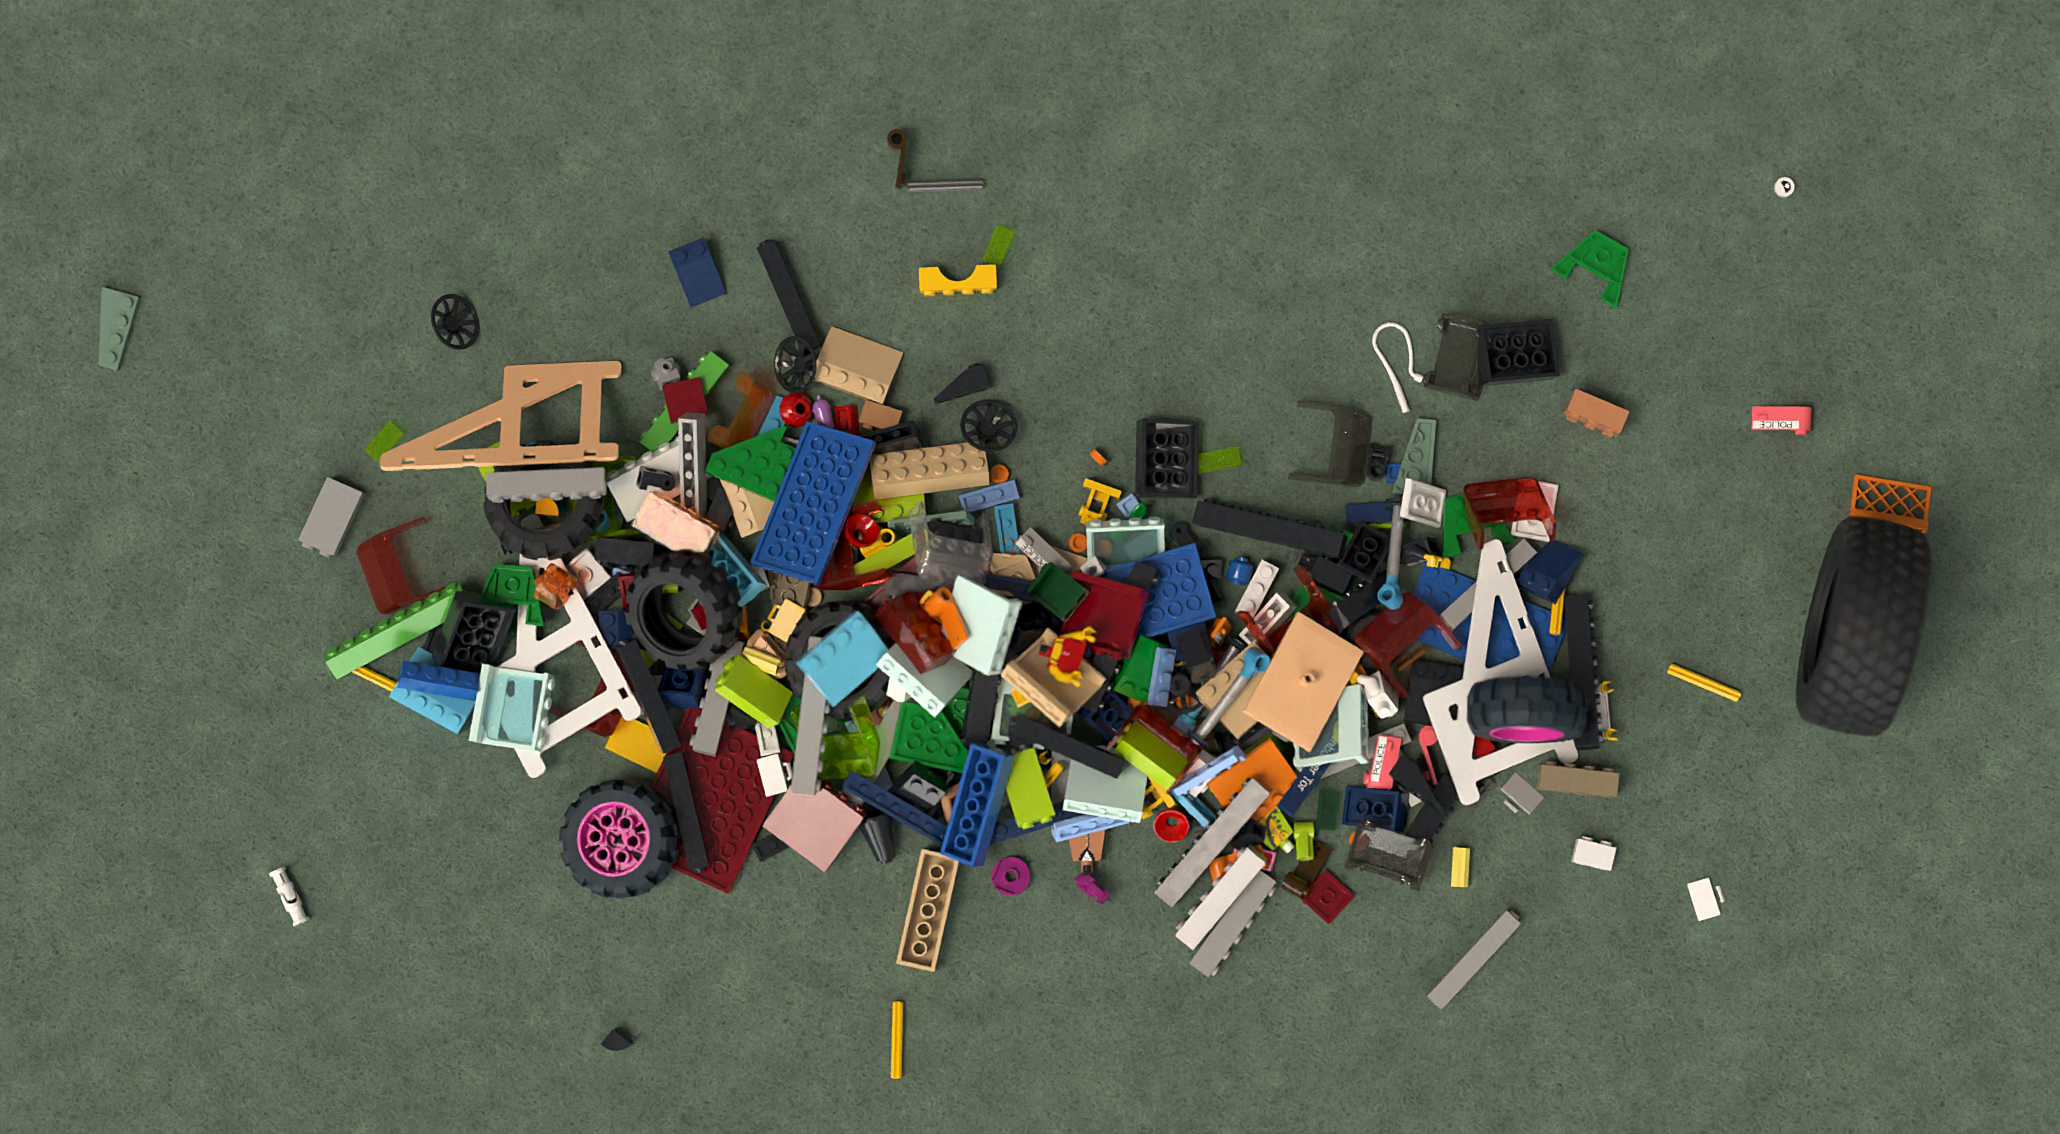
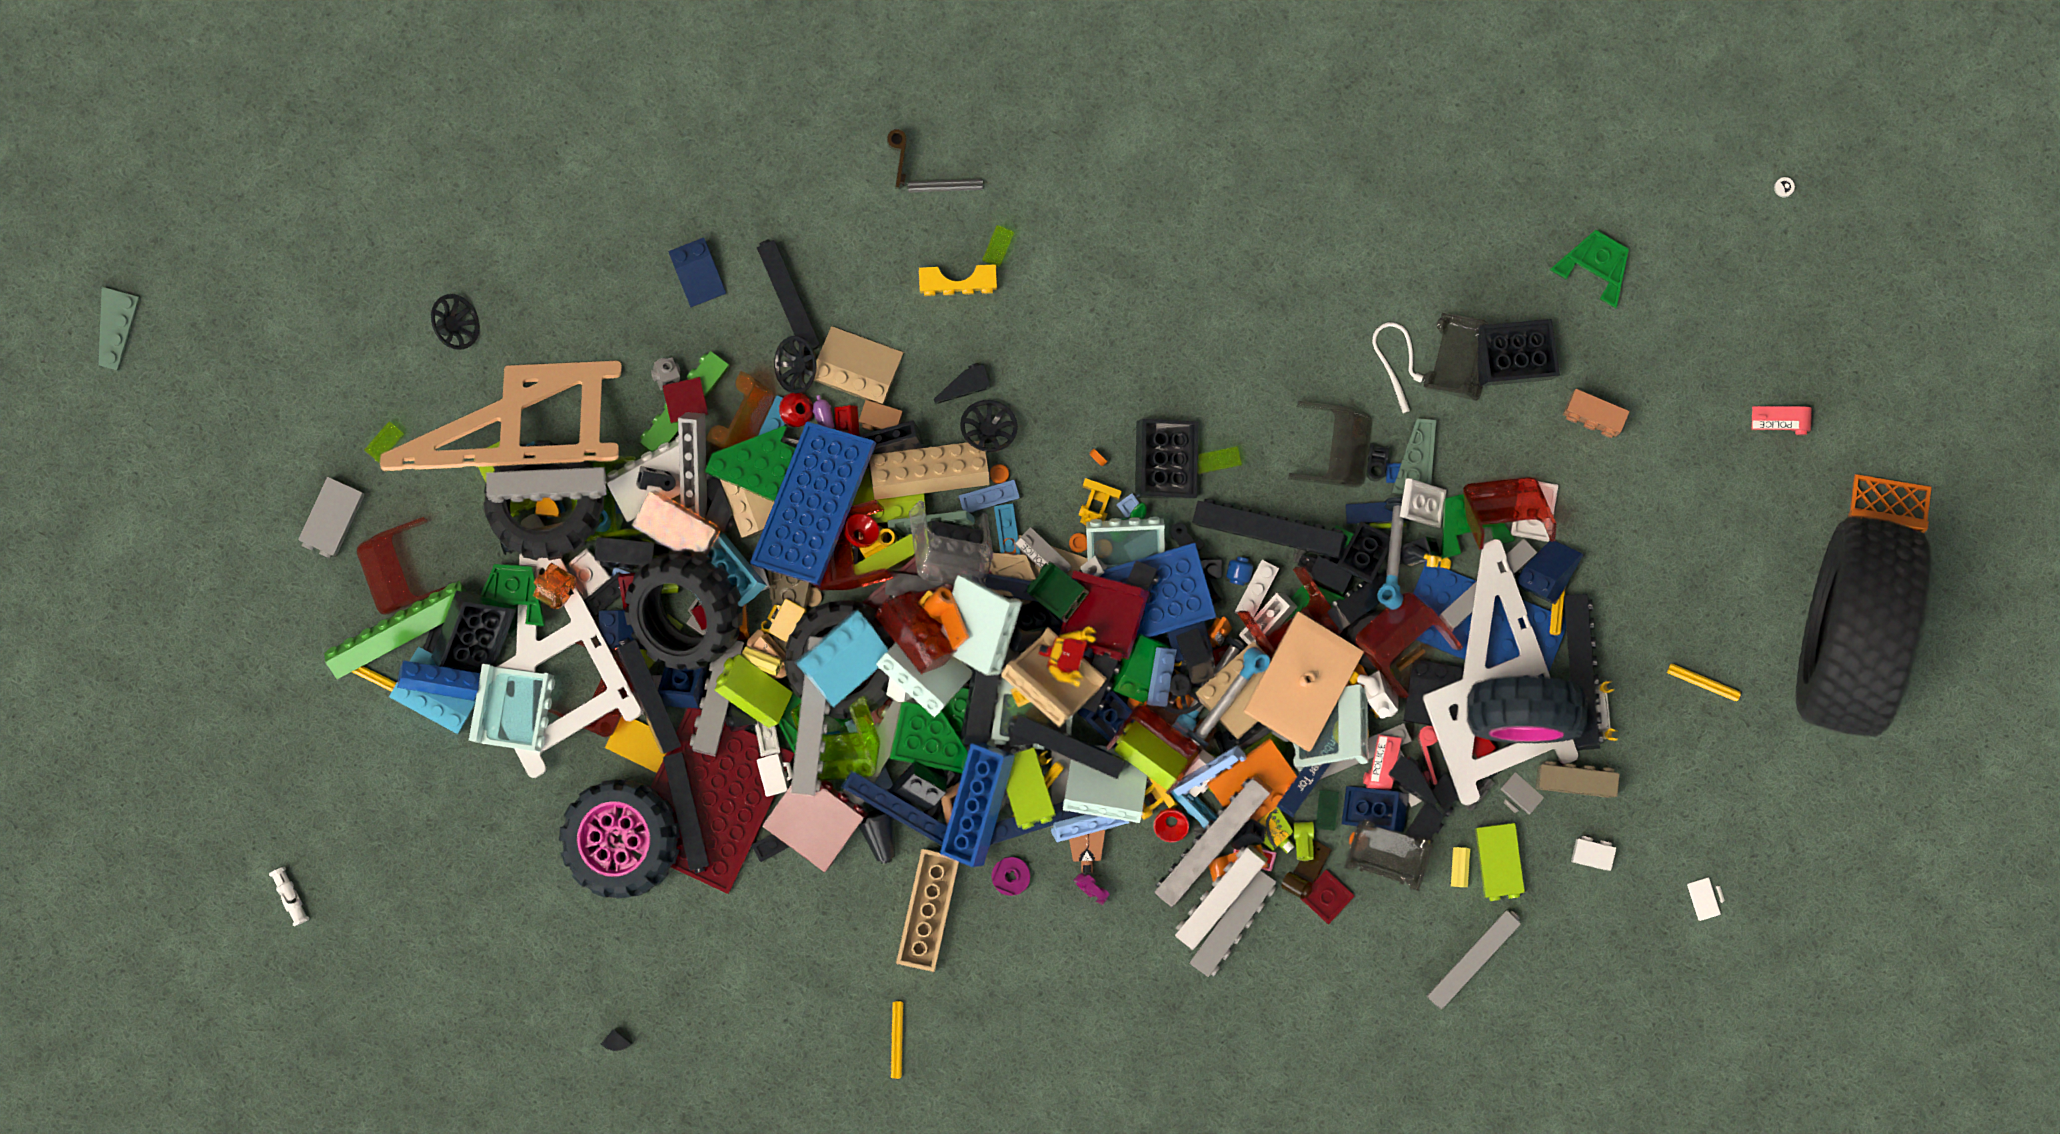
(1499, 861): none -> lime brick

